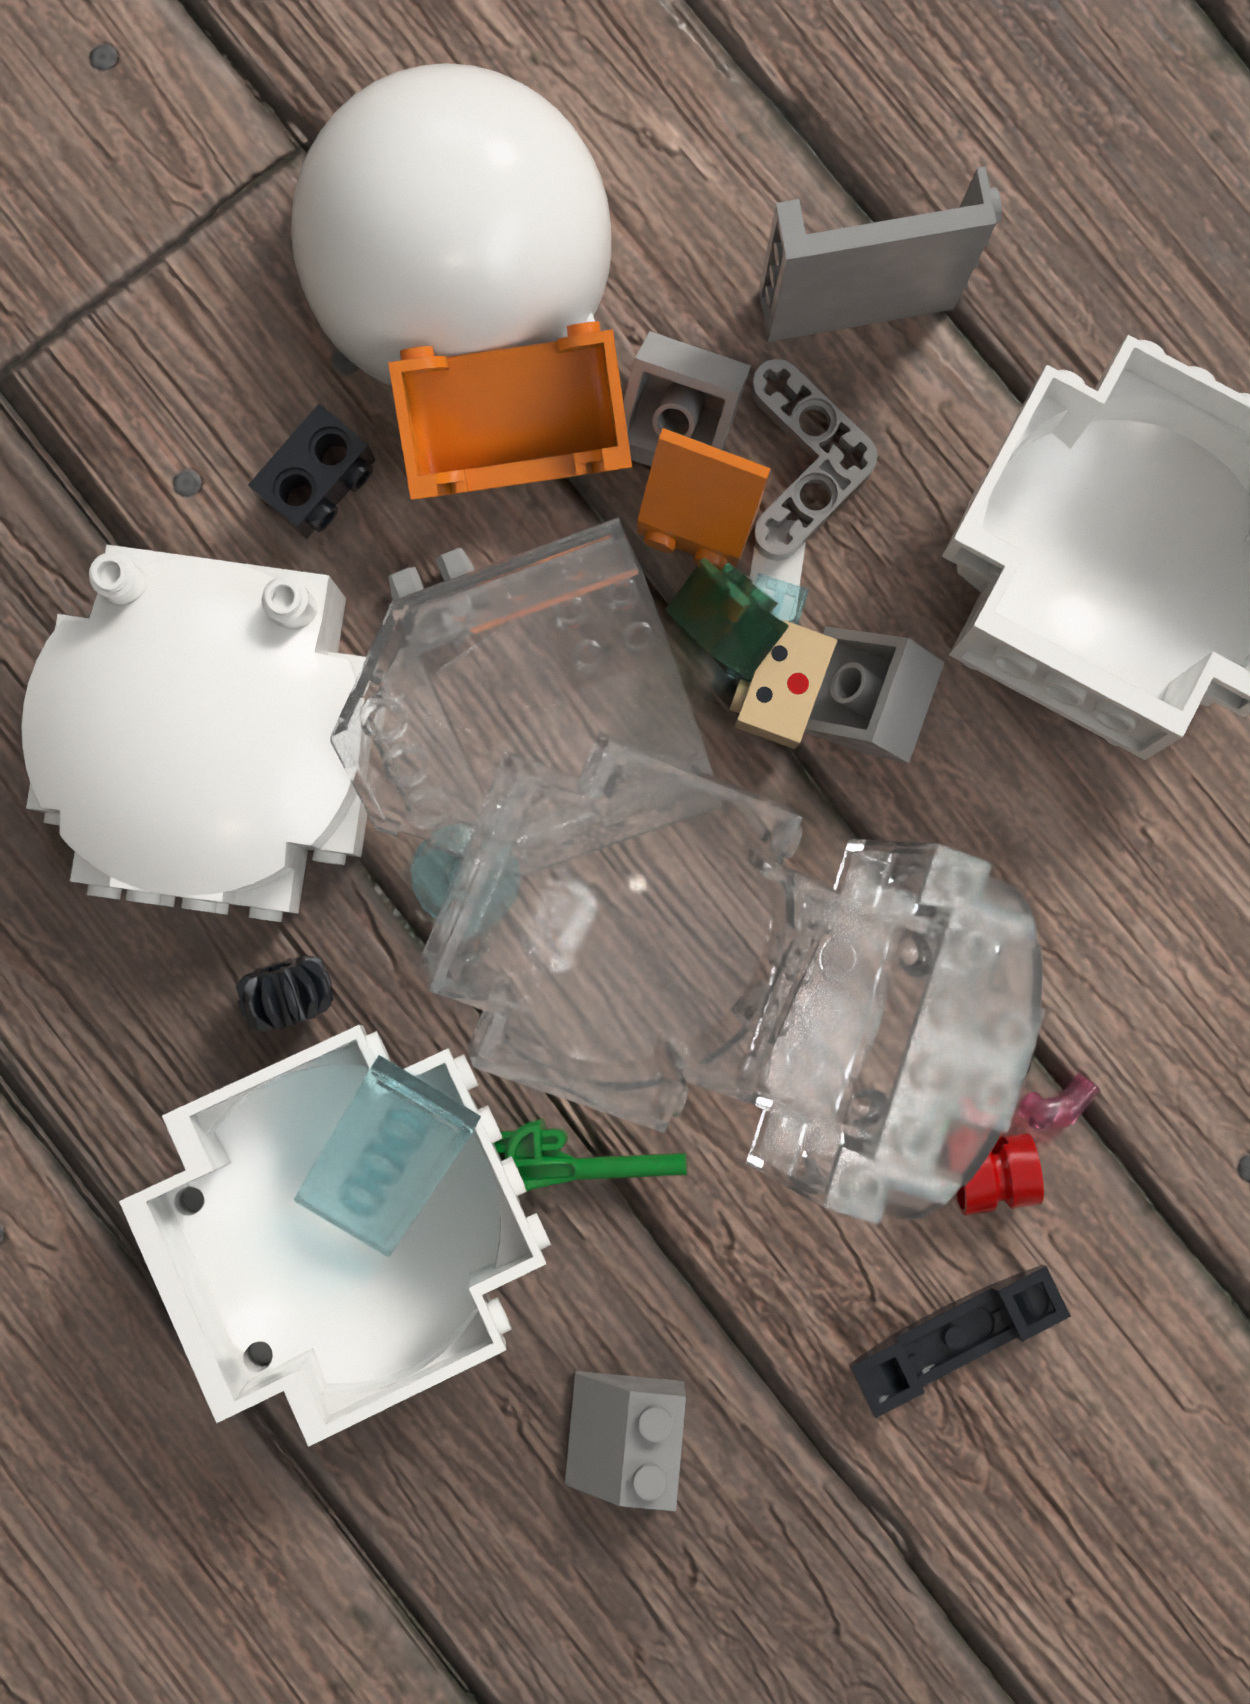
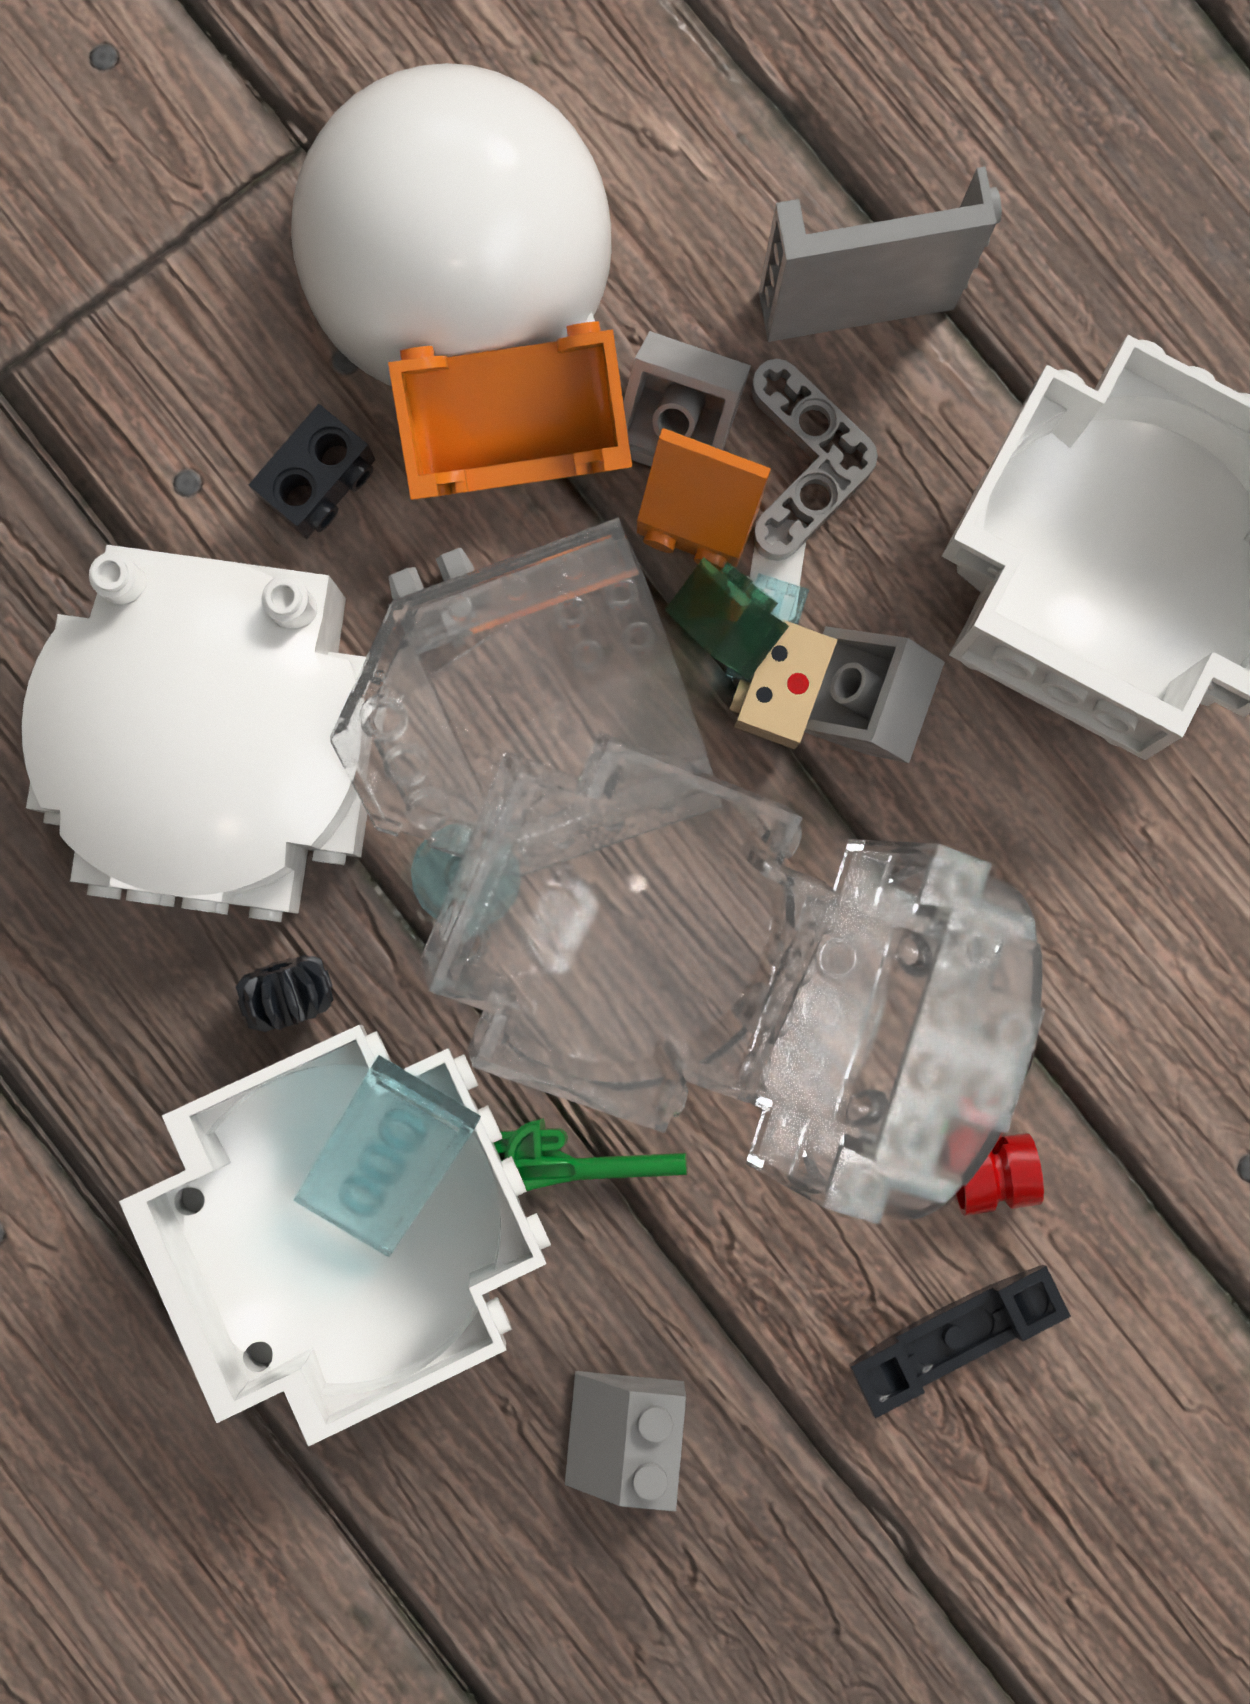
(1058, 1111): clear pink arm -> none

